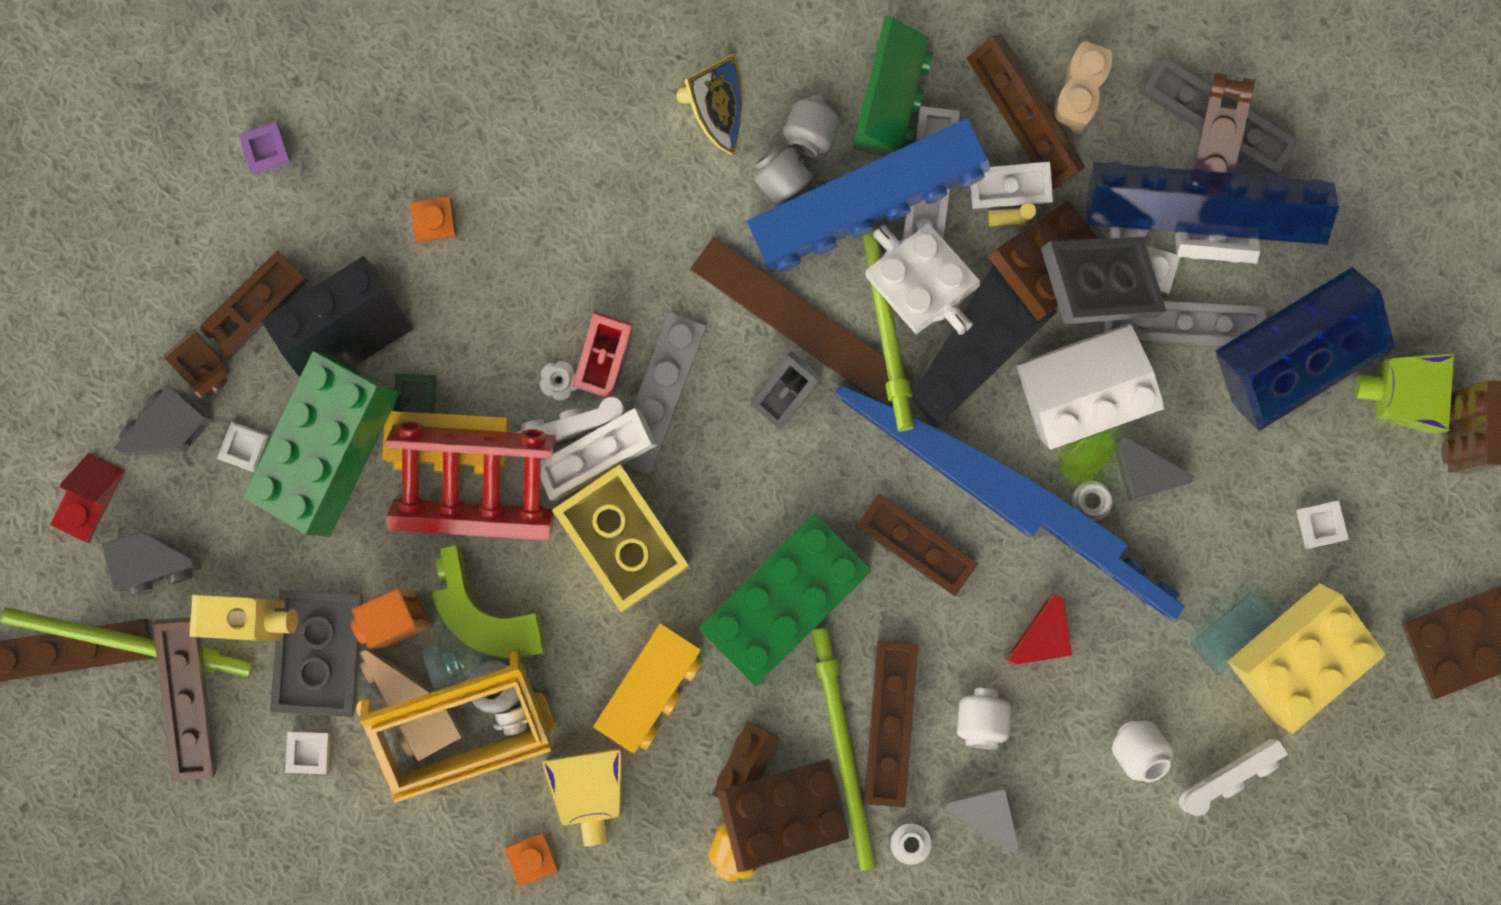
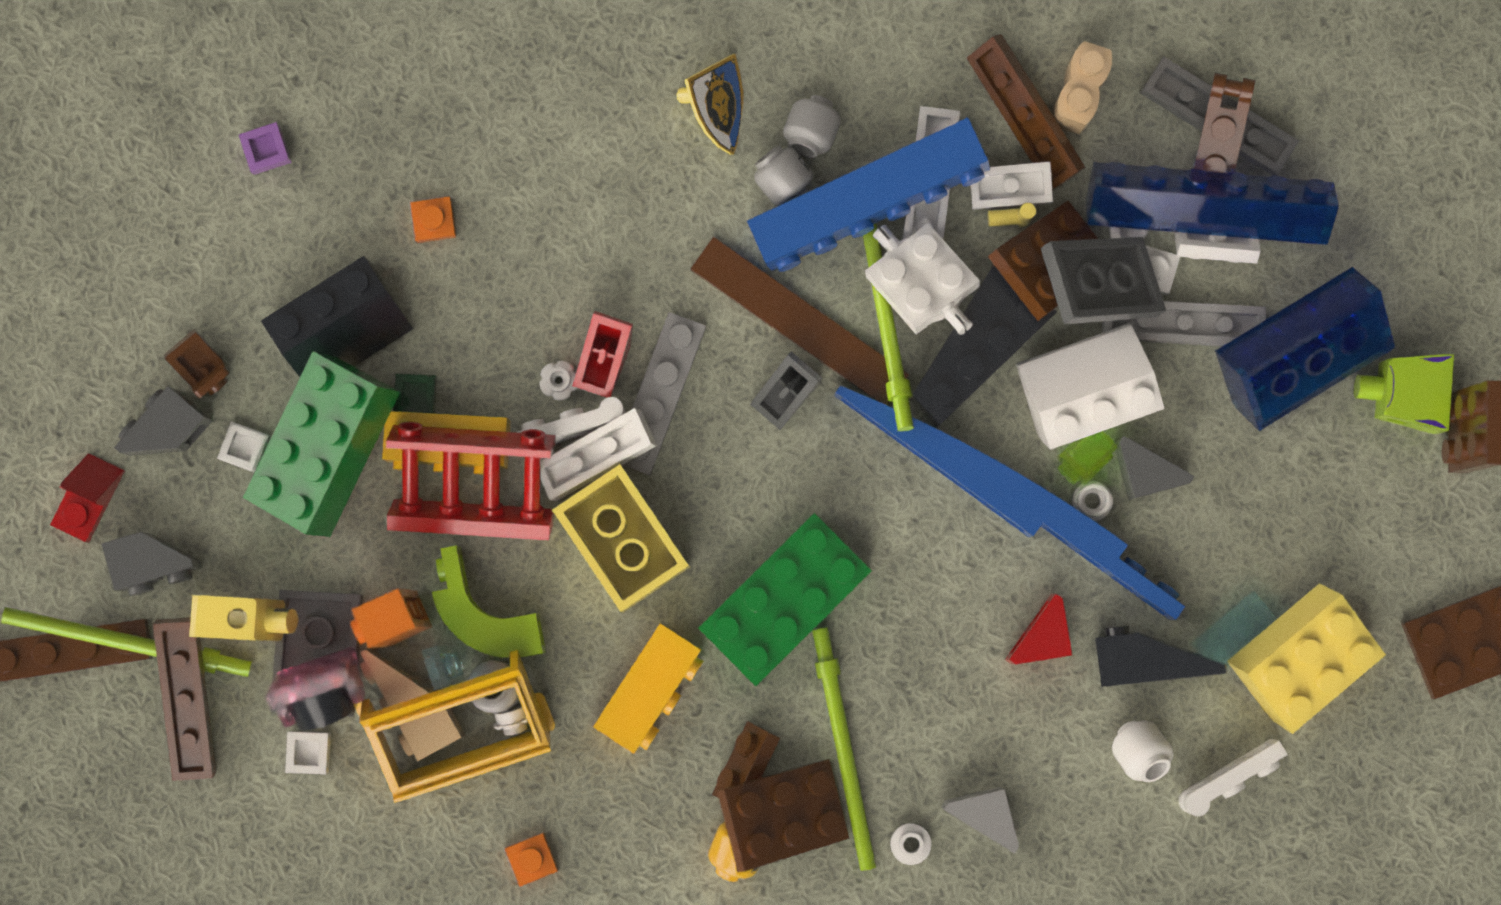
(253, 301): reddish brown plate -> none
(317, 691): none -> clear pink piece
(587, 790): light yellow torso -> none
(891, 724): reddish brown plate -> none
(893, 89): green slope -> none
(916, 545): reddish brown plate -> none
(984, 719): white head -> none
(1142, 658): none -> black slope
(1322, 524): white plate -> none

